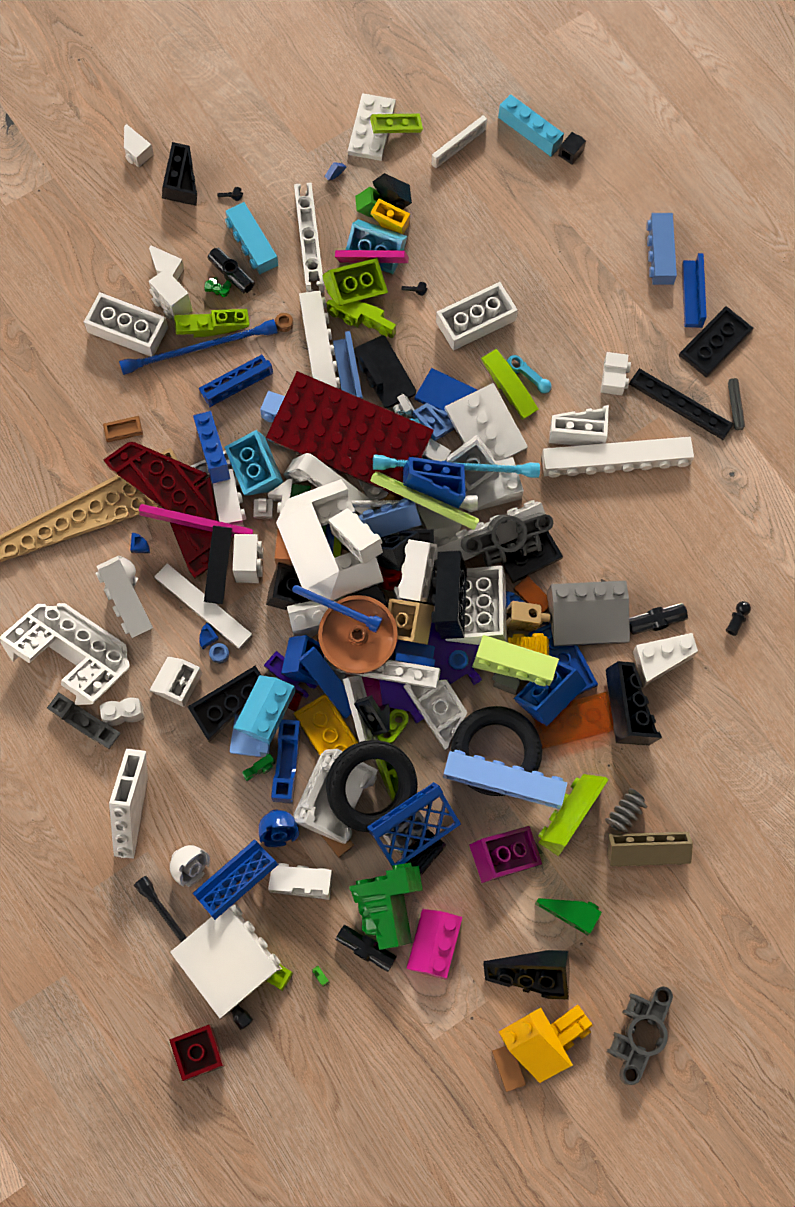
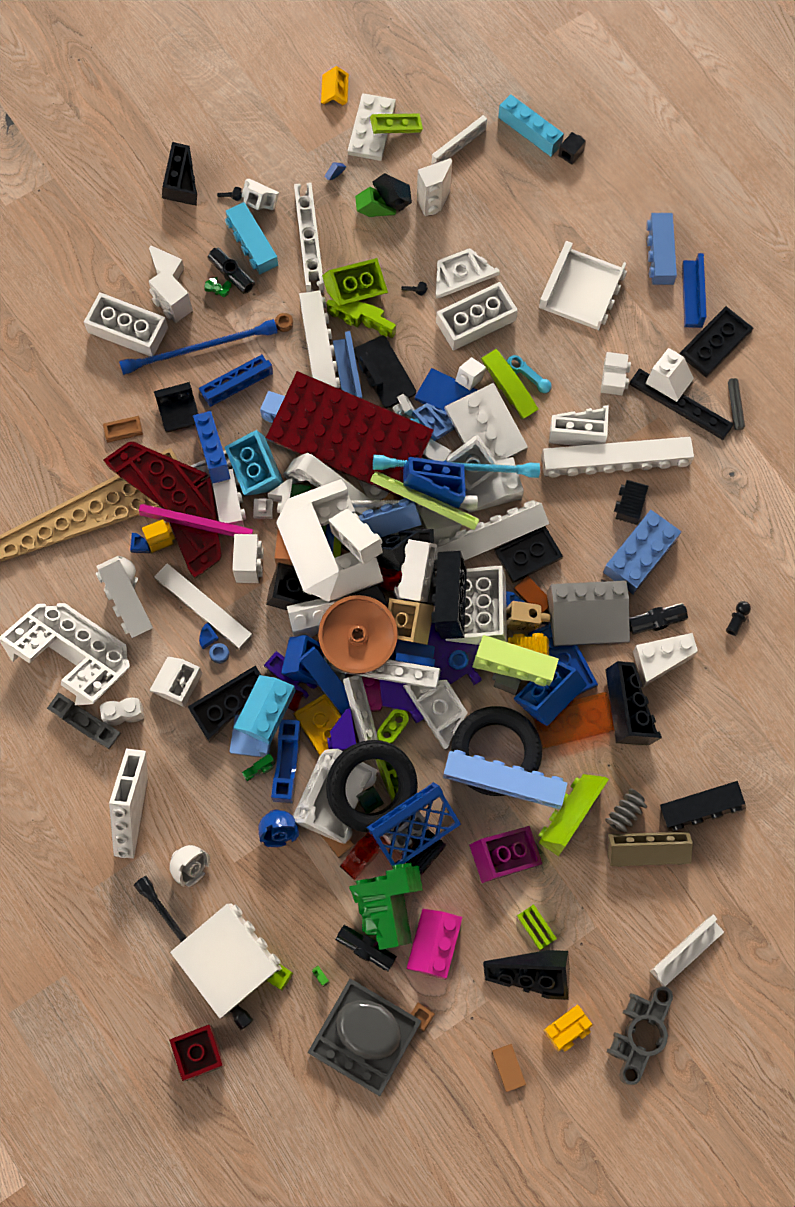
(136, 147): white slope -> none
(158, 535): none -> yellow brick
(176, 406): none -> black bracket
(212, 324): lime slope -> none
(218, 564): black tile -> none
(226, 878): blue fence -> none
(259, 196): none -> white brick
(301, 881): white wedge -> none
(335, 86): none -> yellow panel
(342, 733): none -> dark purple slope
(361, 856): none -> clear red slope
(364, 1037): none -> dark grey piece
(370, 799): none -> dark green tile
(371, 622): blue piece -> none
(373, 237): medium azure slope -> none
(376, 717): black slope -> none
(383, 256): dark pink tile -> none
(390, 216): yellow slope -> none
(423, 1014): none -> medium nougat tile
(434, 186): none -> white slope
(461, 272): none -> white wing
(470, 373): none -> white brick
(526, 542): dark grey piece -> none
(527, 912): none -> lime tile
(536, 1045): yellow slope -> none
(575, 913): green slope -> none
(582, 287): none -> white panel
(631, 502): none -> black brick
(642, 551): none -> medium blue brick
(670, 375): none -> white slope
(687, 951): none -> white fence
(703, 806): none -> black wedge

